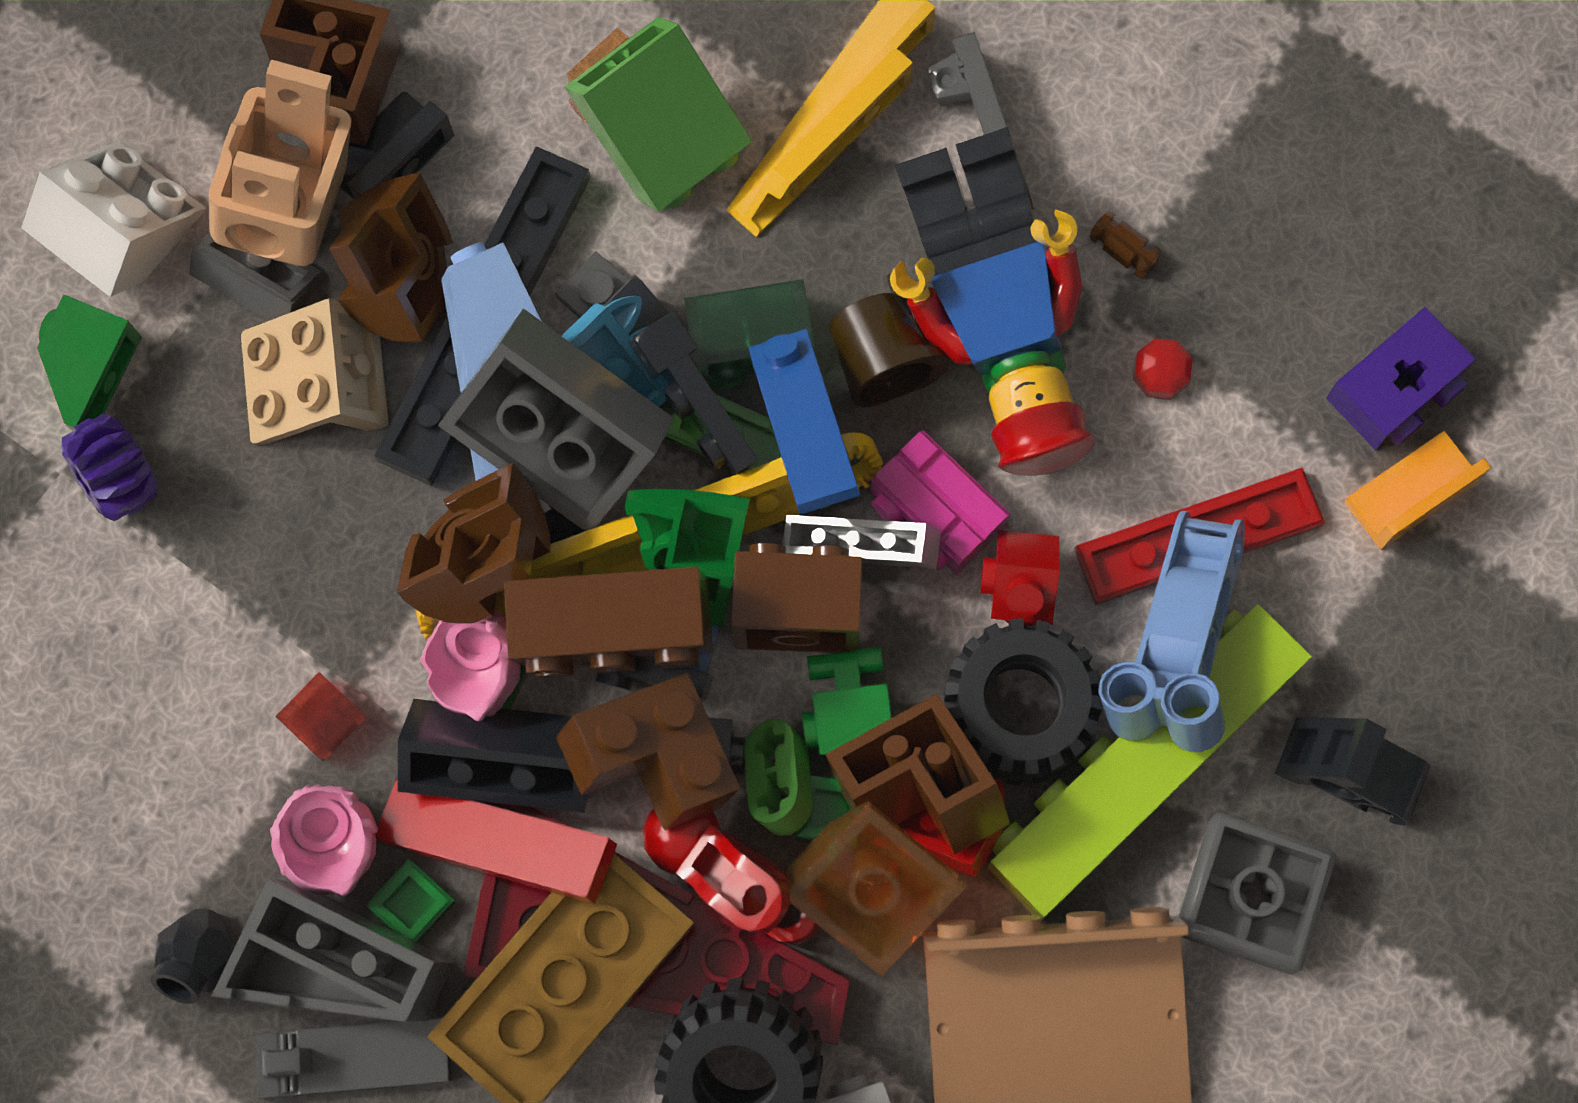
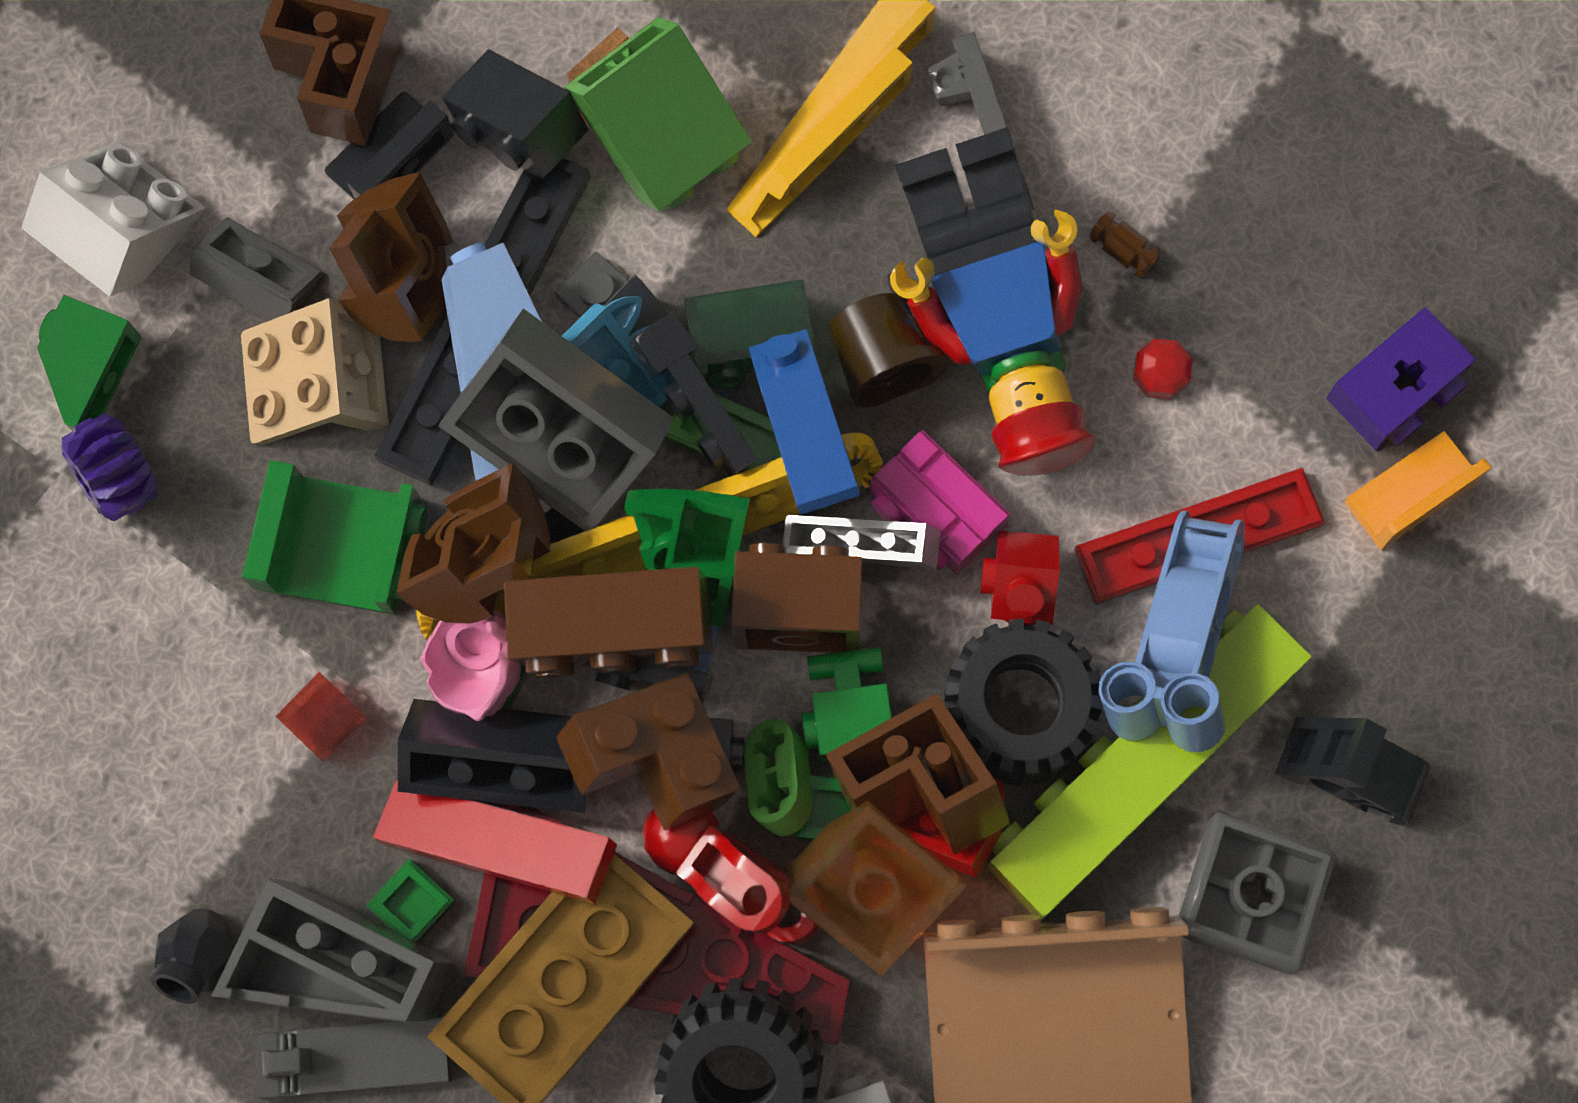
(276, 194): light nougat piece -> none
(324, 839): bright pink hair -> none
(331, 539): none -> green panel
(514, 114): none -> black brick

